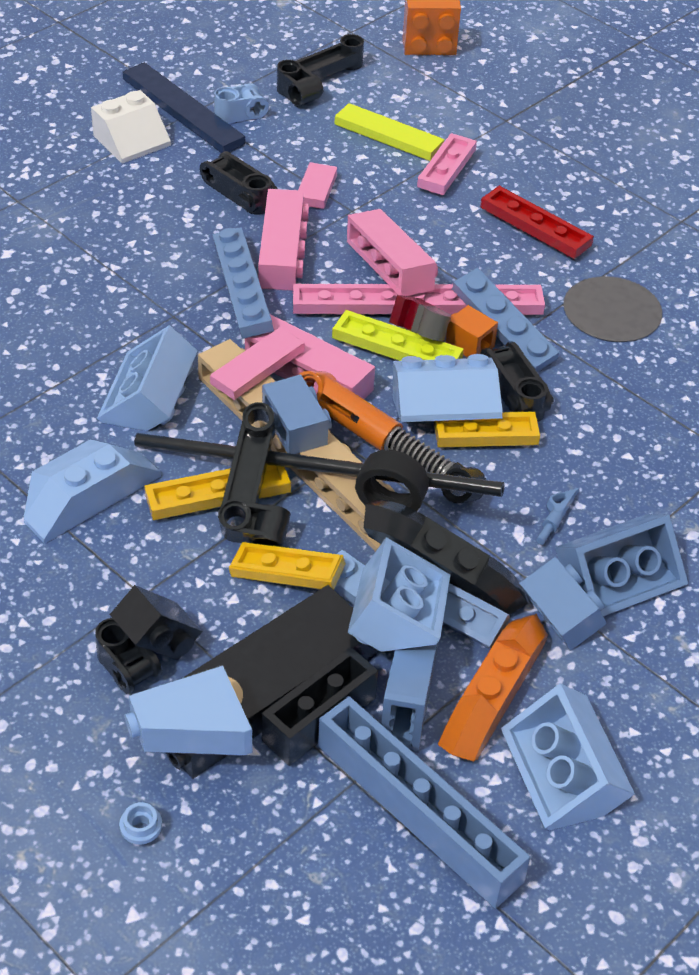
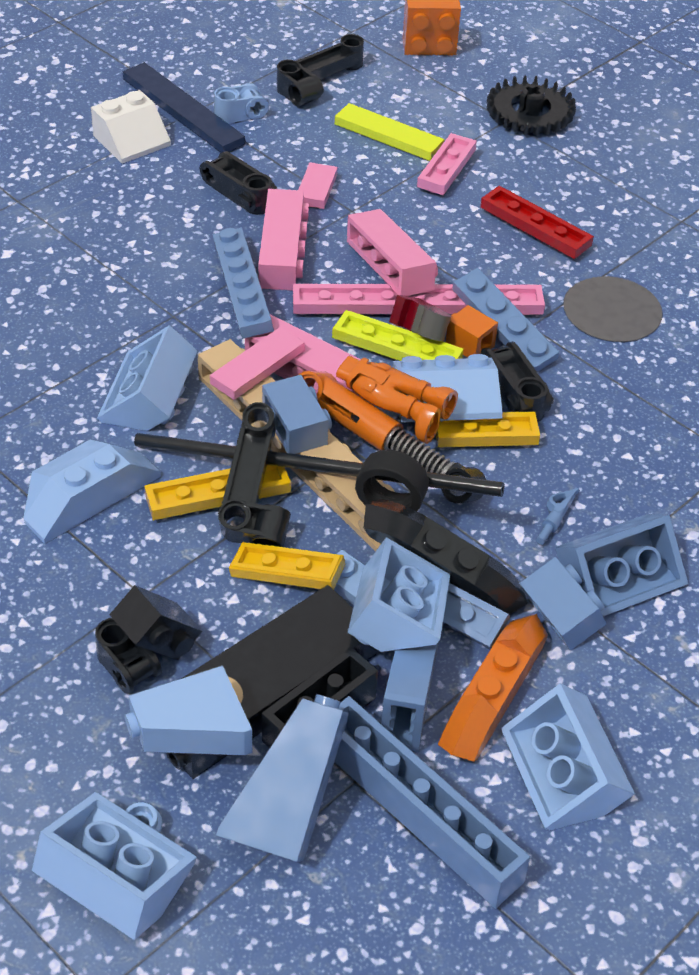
(112, 864): none -> light blue slope
(288, 787): none -> medium blue slope
(389, 390): none -> orange piece
(531, 103): none -> black gear

